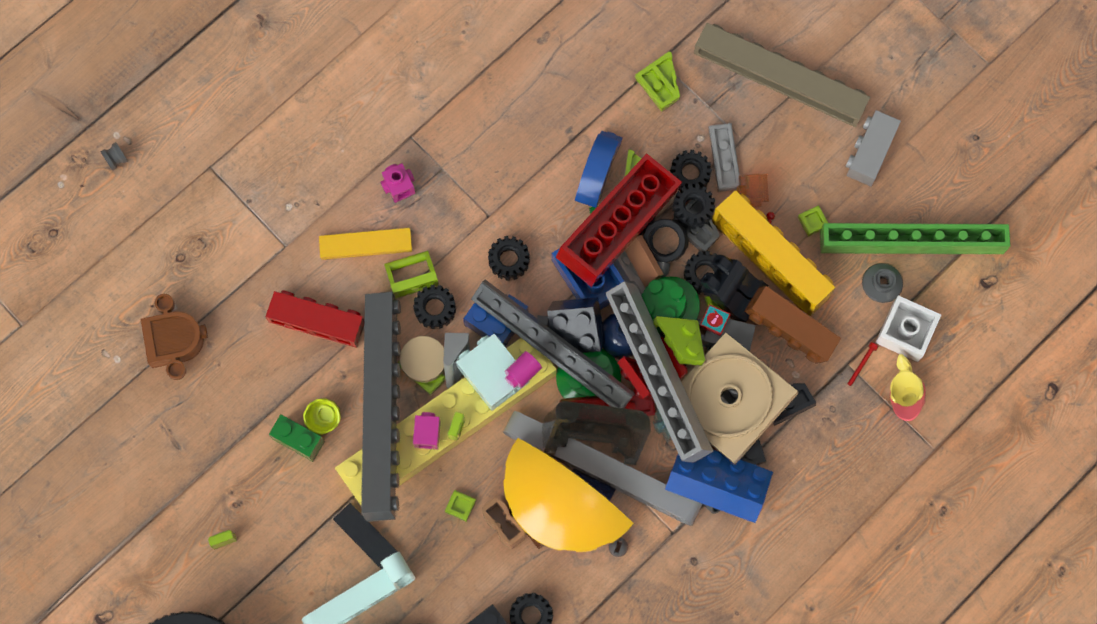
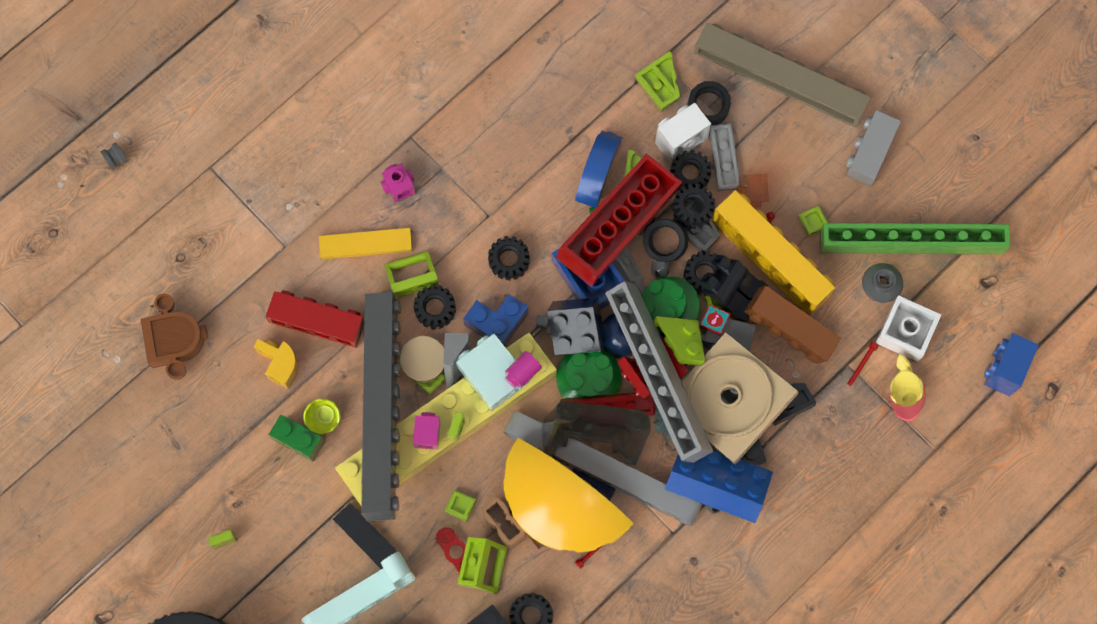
(283, 364): none -> yellow brick
(446, 539): none -> red piece
(475, 564): none -> lime tile
(552, 345): dark grey tile -> none
(579, 563): none -> red piece
(624, 547): dark grey hinge -> none
(643, 261): nougat tile -> none
(682, 131): none -> white brick
(720, 91): none -> black tyre
(1010, 364): none -> blue brick

